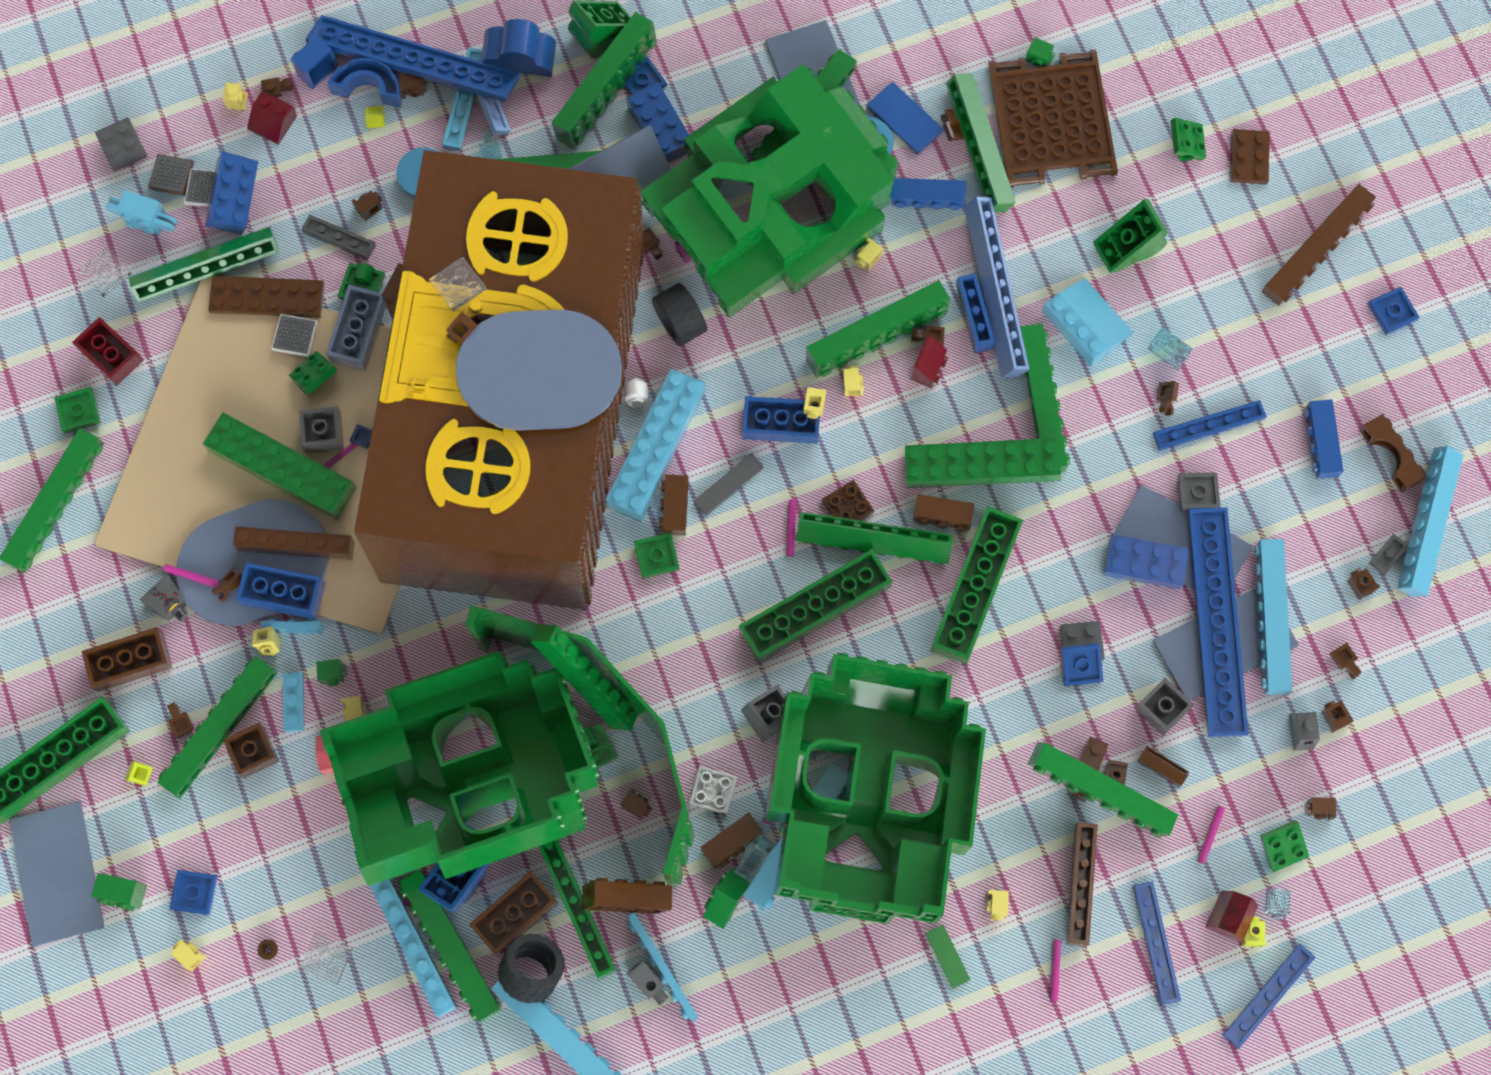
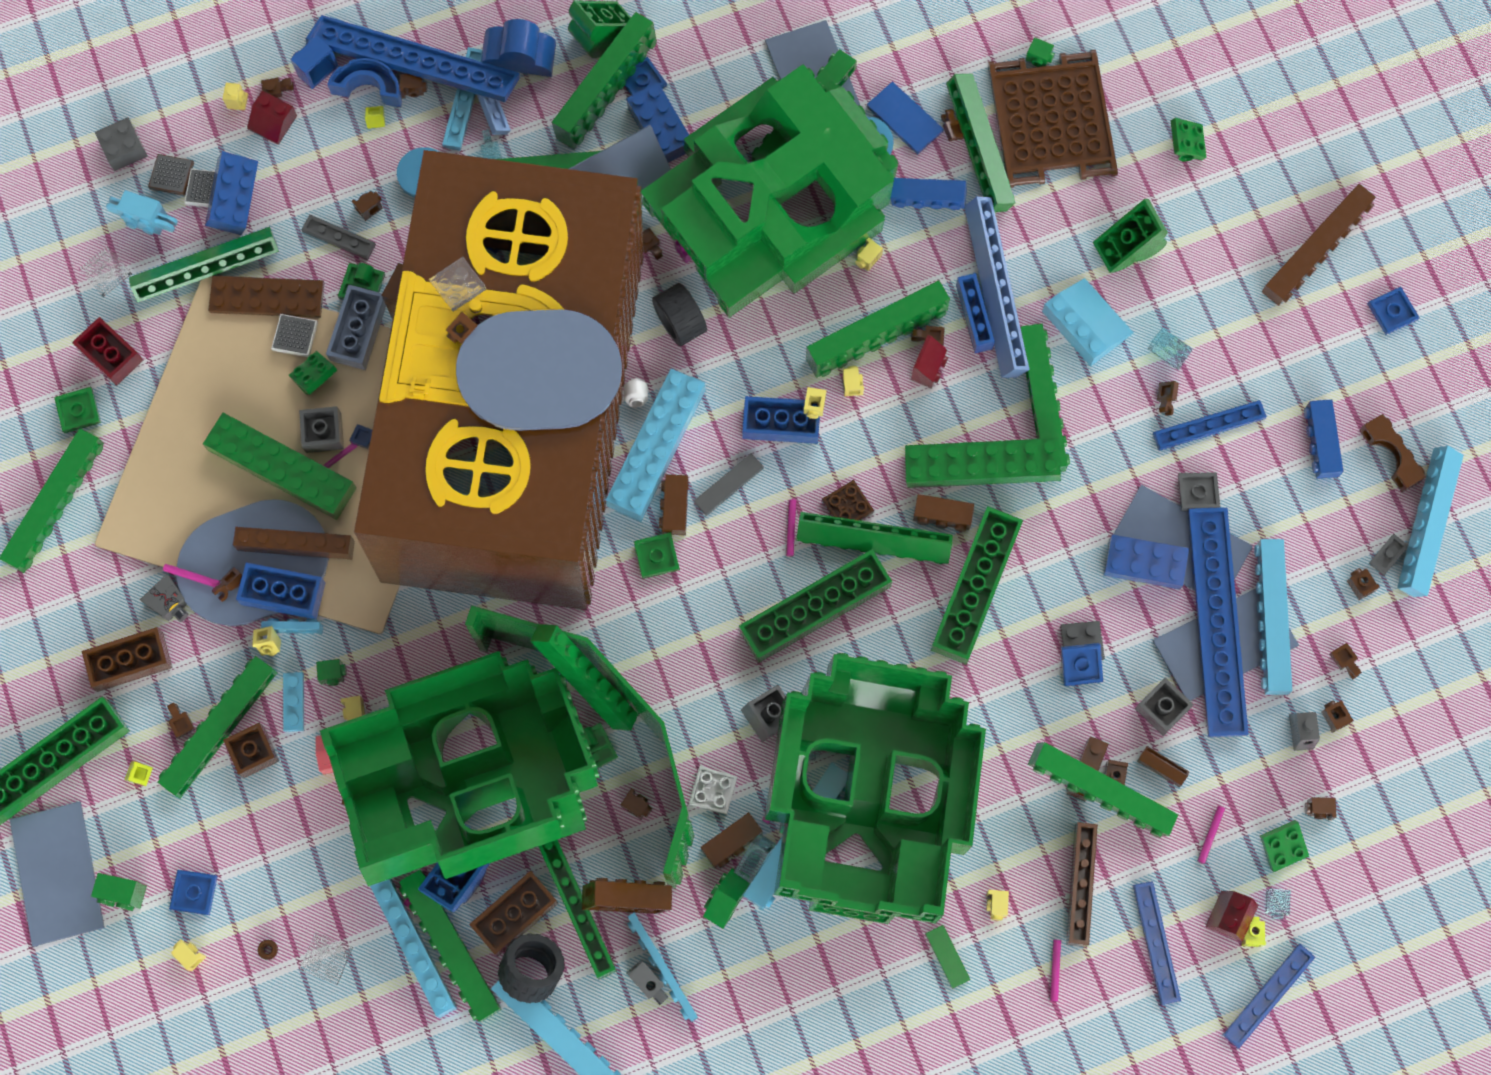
(1250, 156): reddish brown plate -> none

